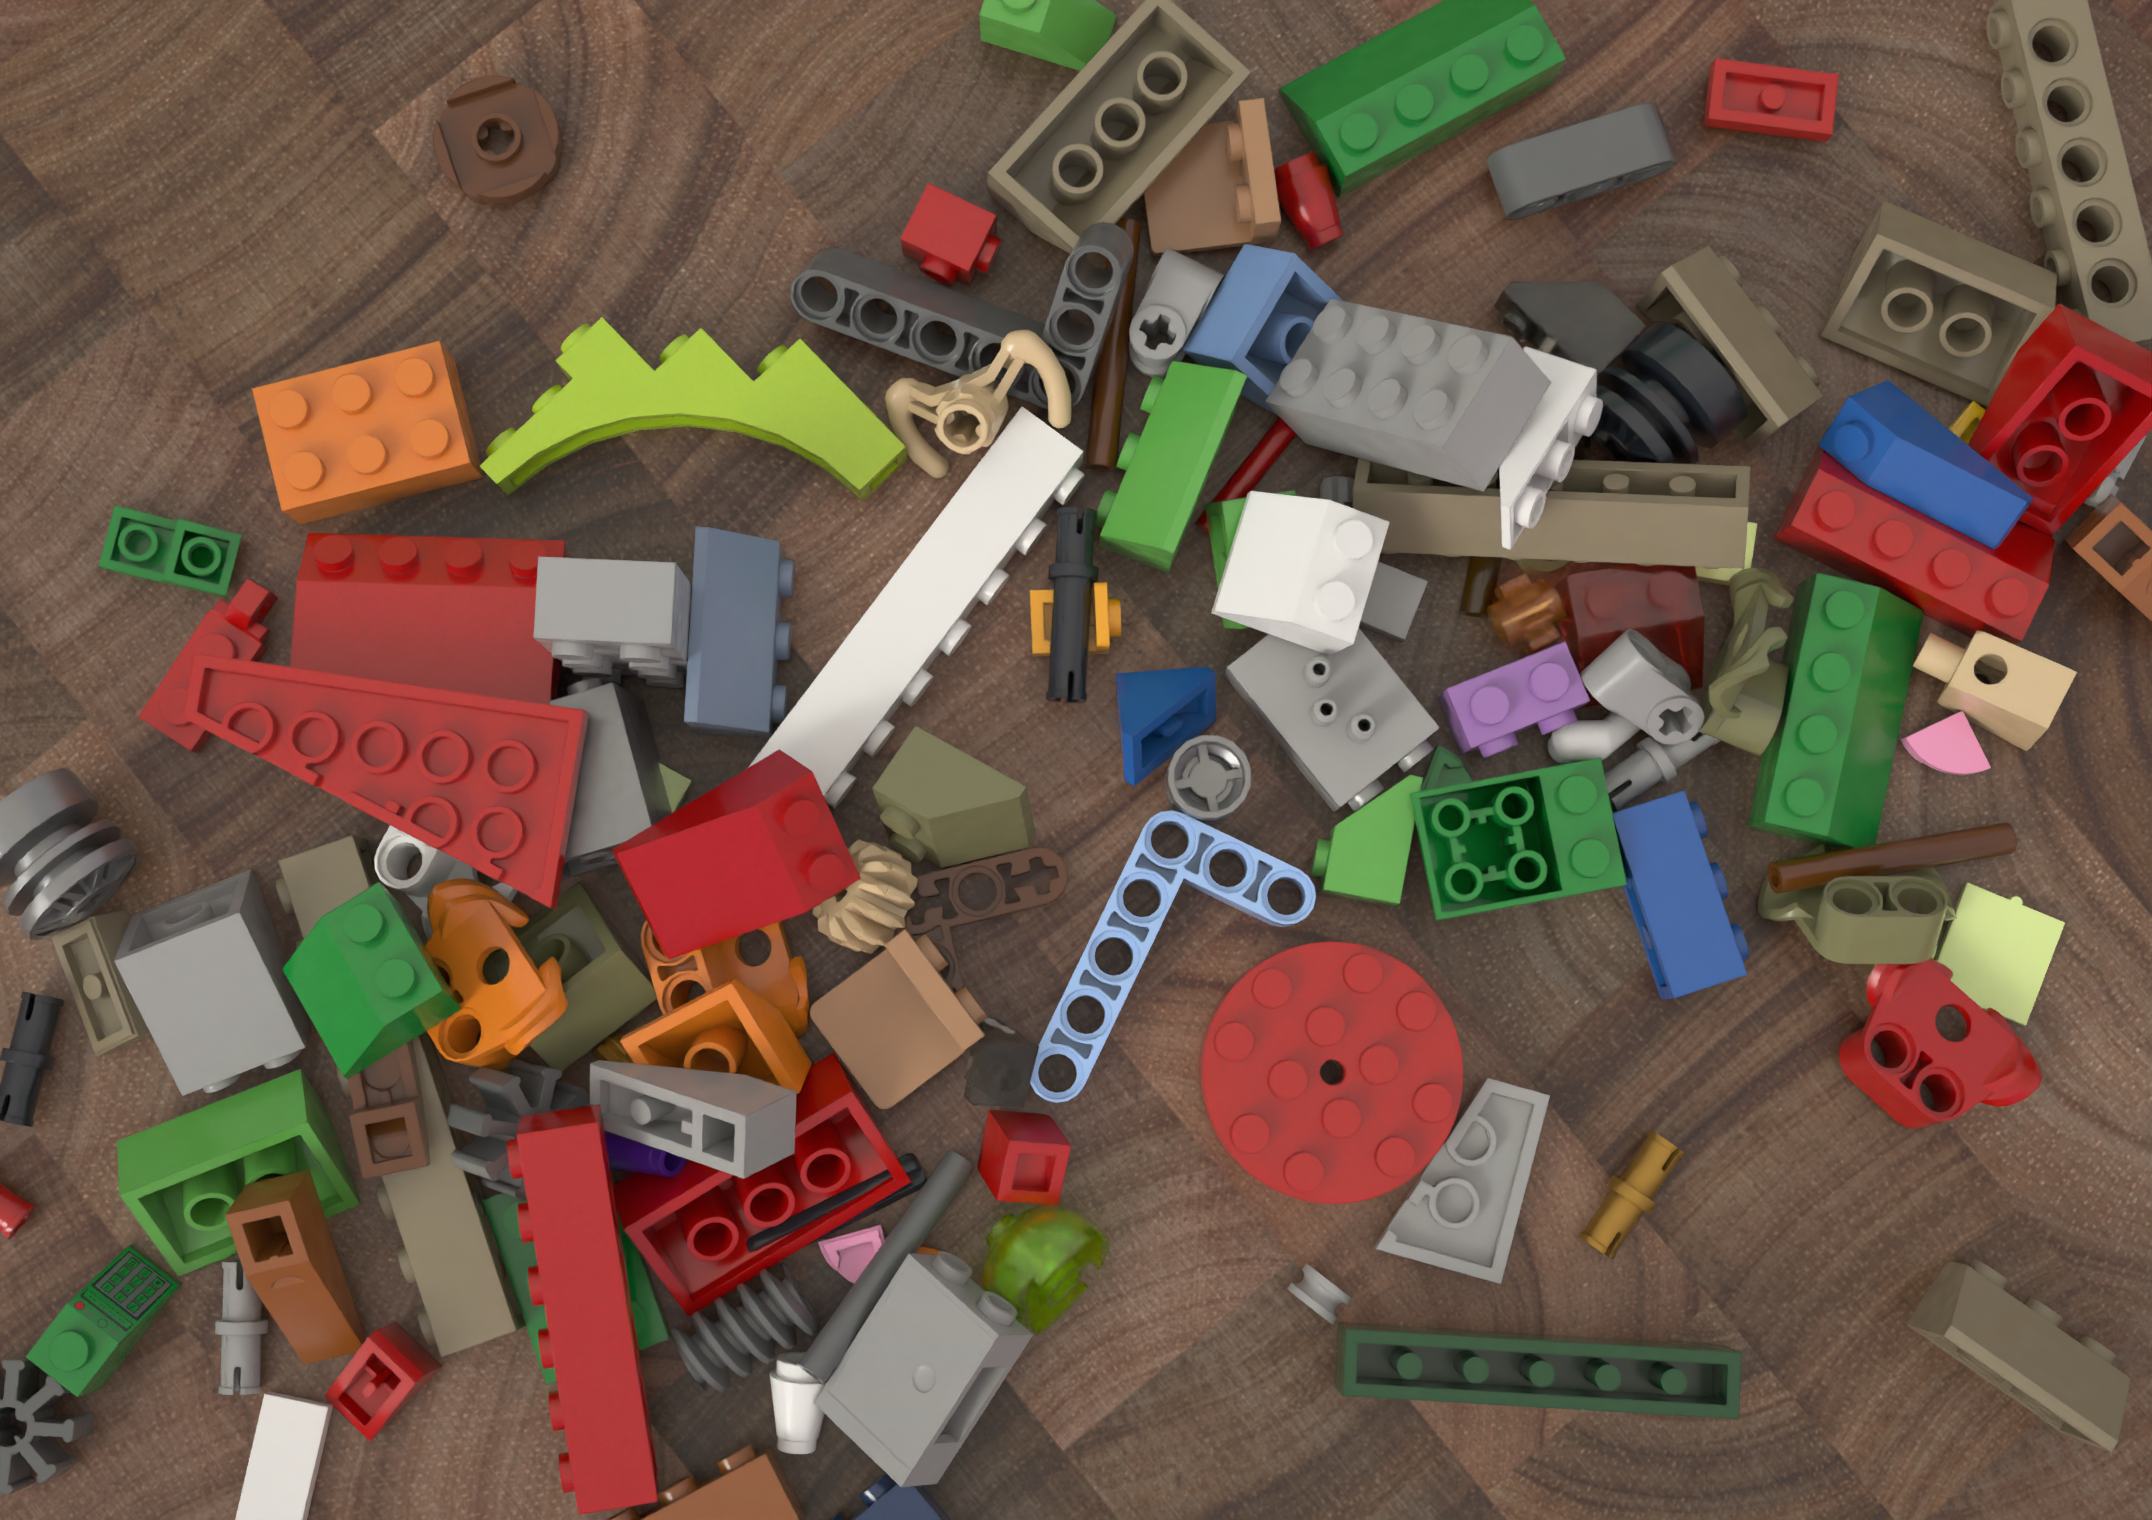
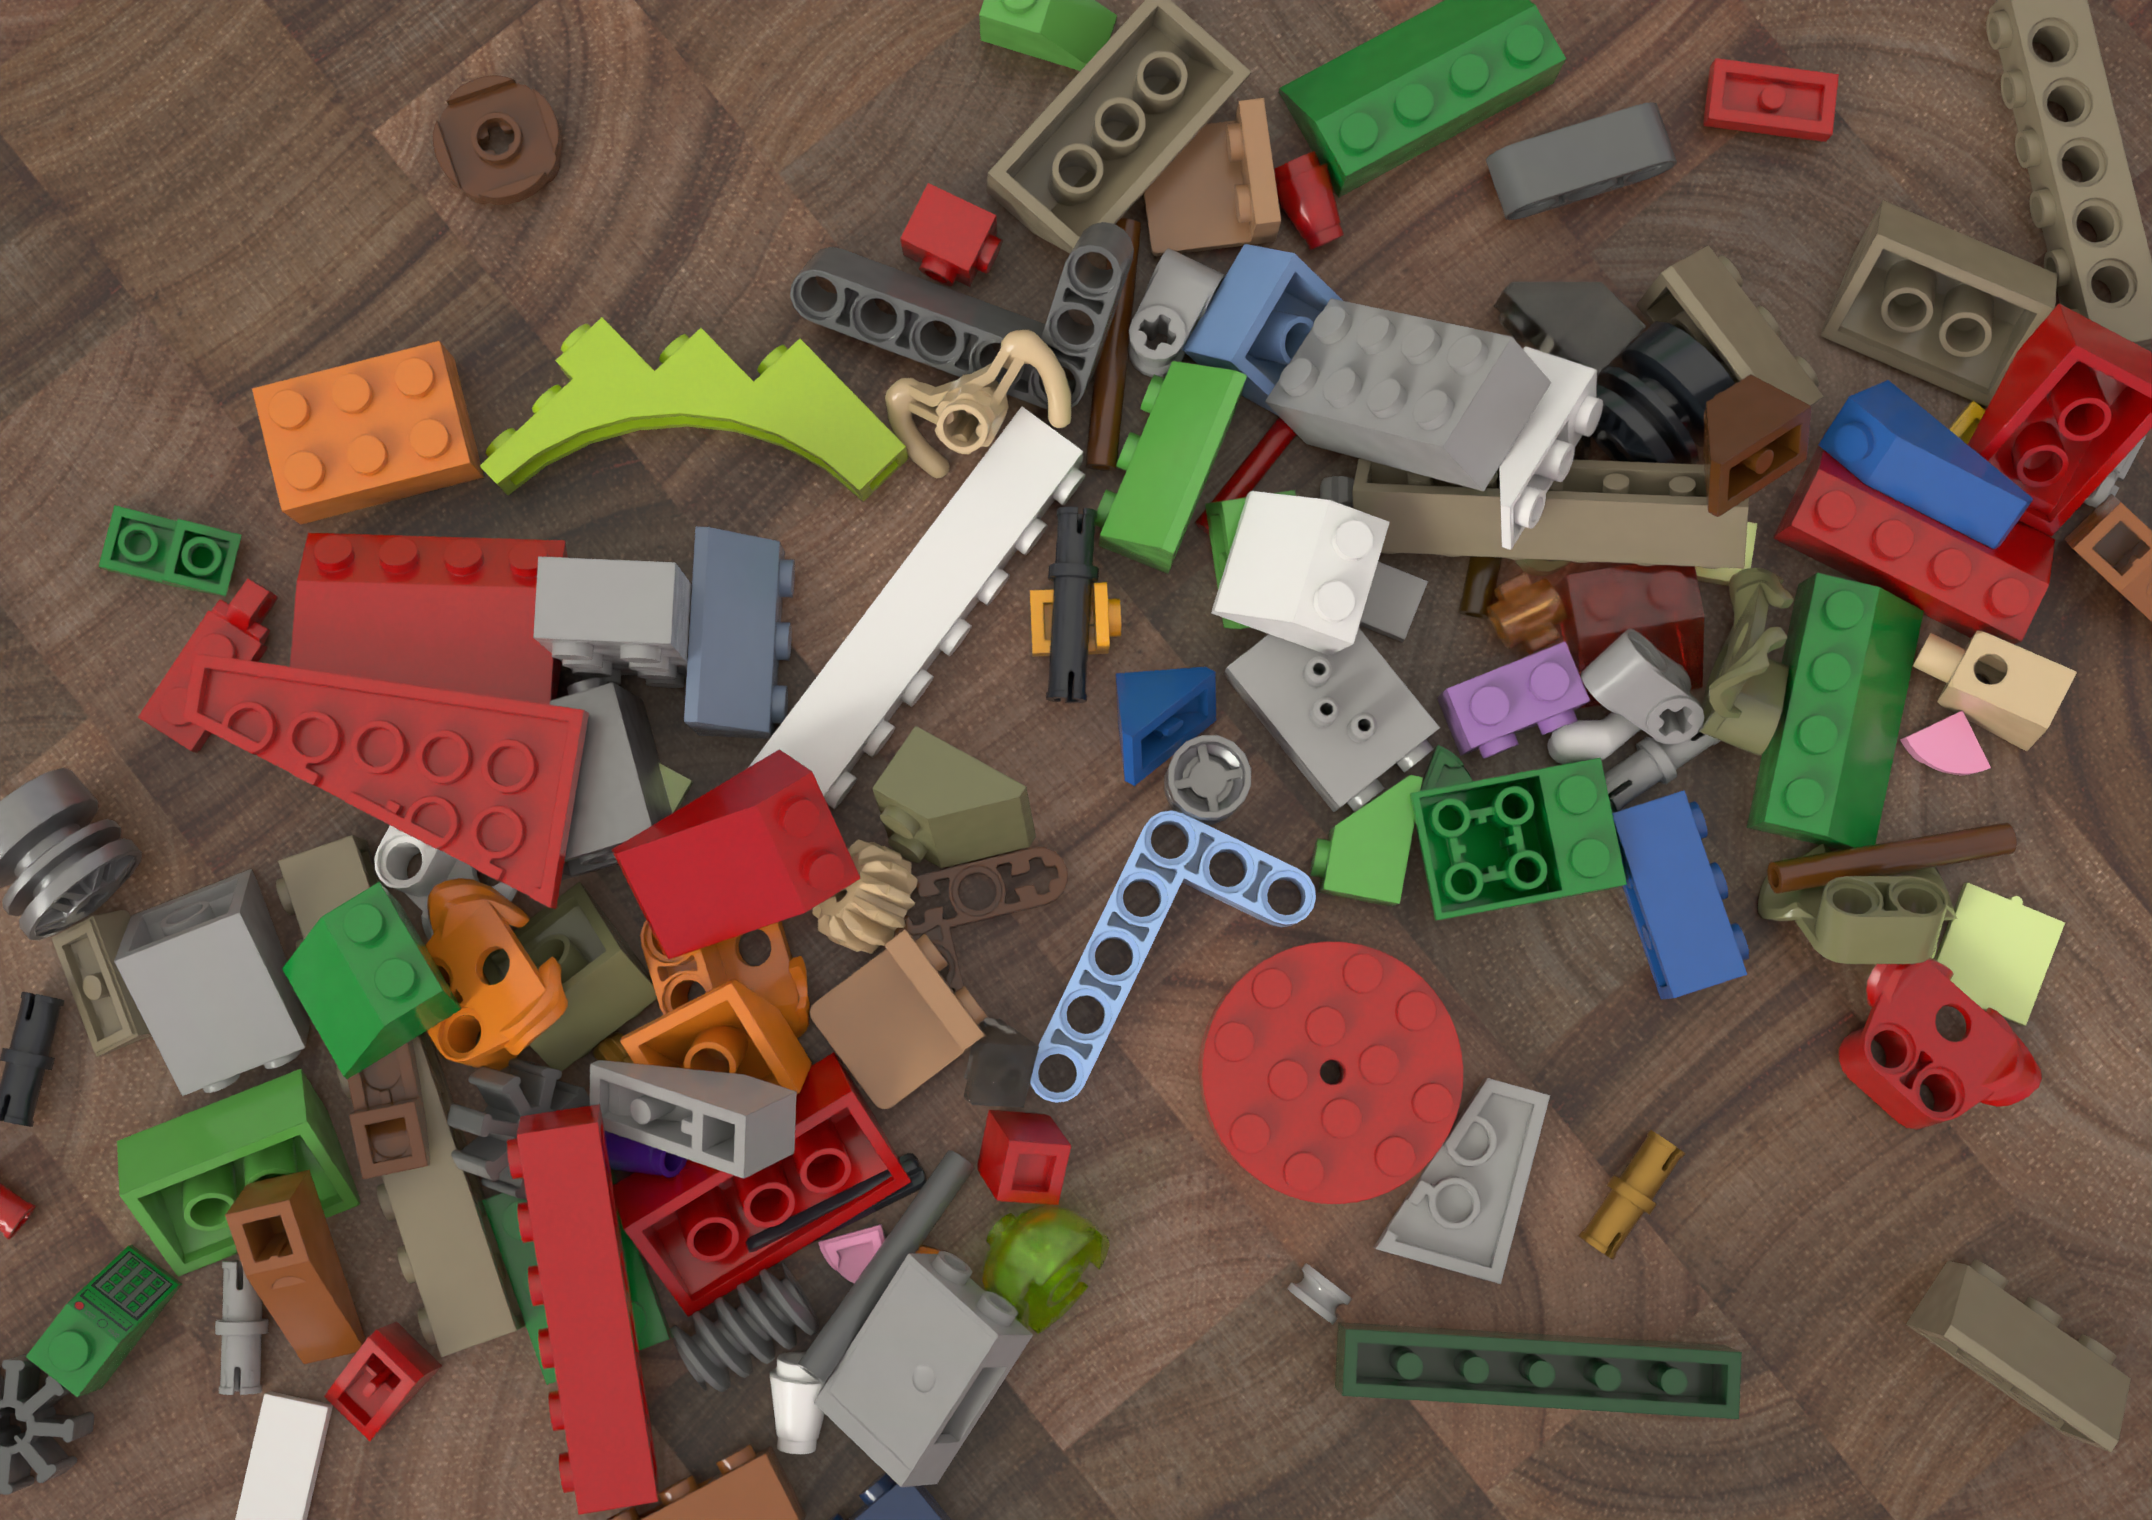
(1751, 440): none -> reddish brown slope

